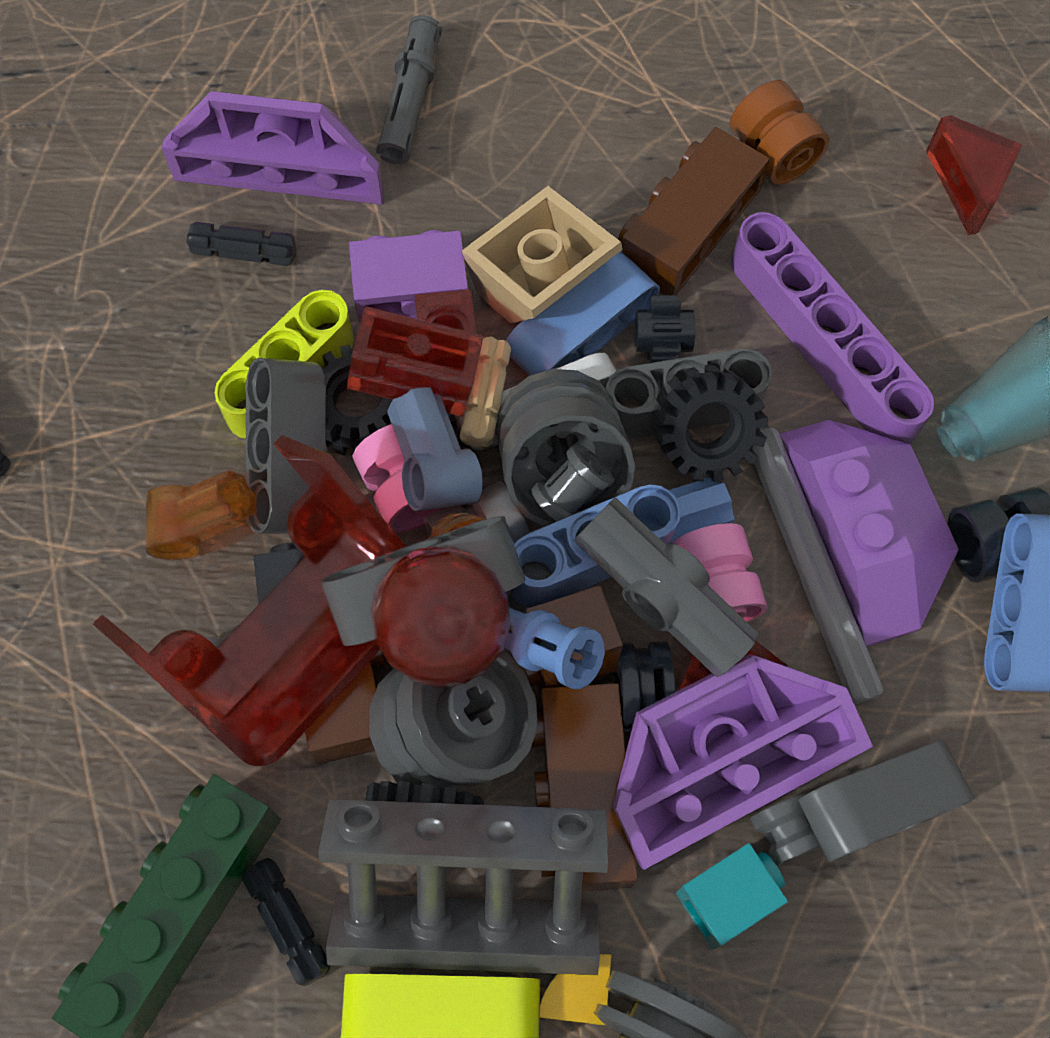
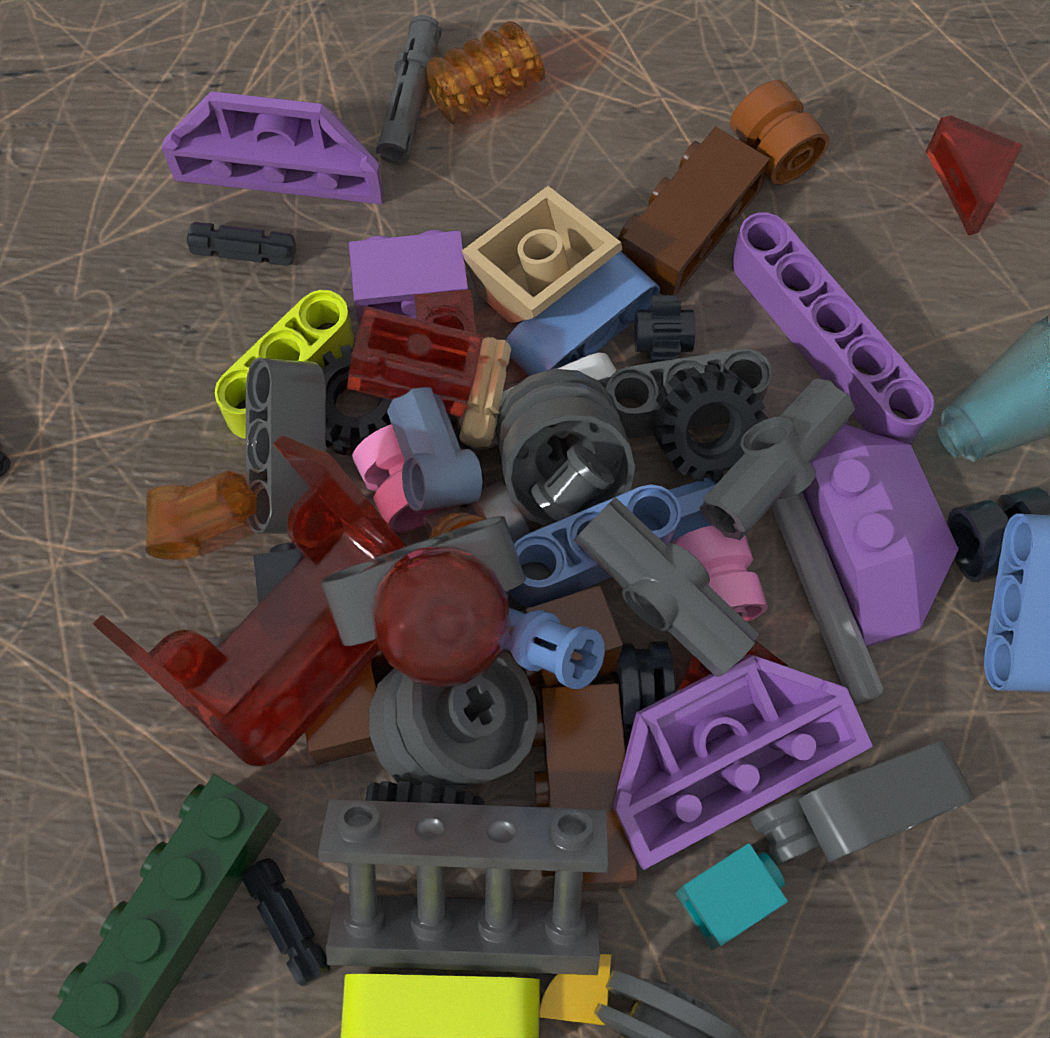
(484, 67): none -> clear orange piece
(777, 459): none -> dark grey piece

